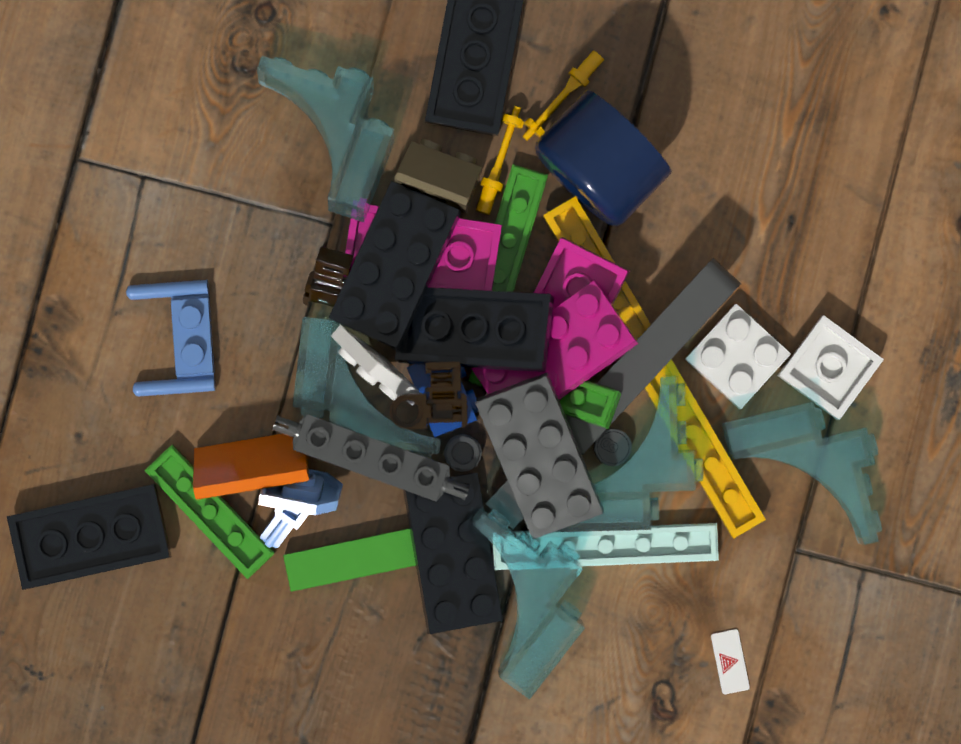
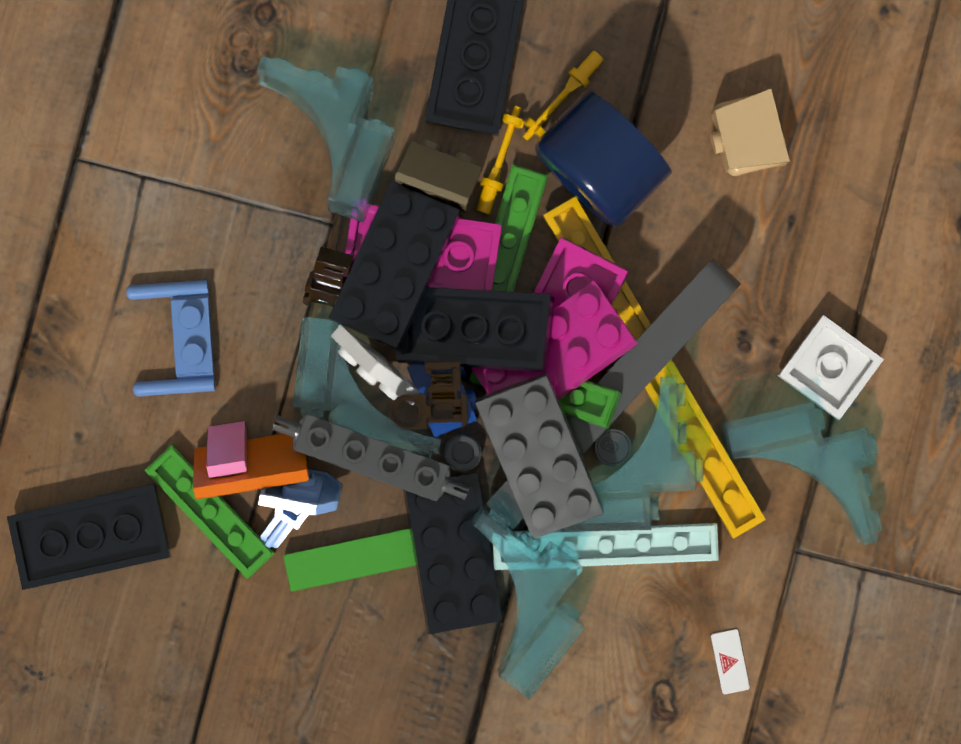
(227, 449): none -> bright pink tile
(737, 356): white plate -> none
(748, 134): none -> tan torso

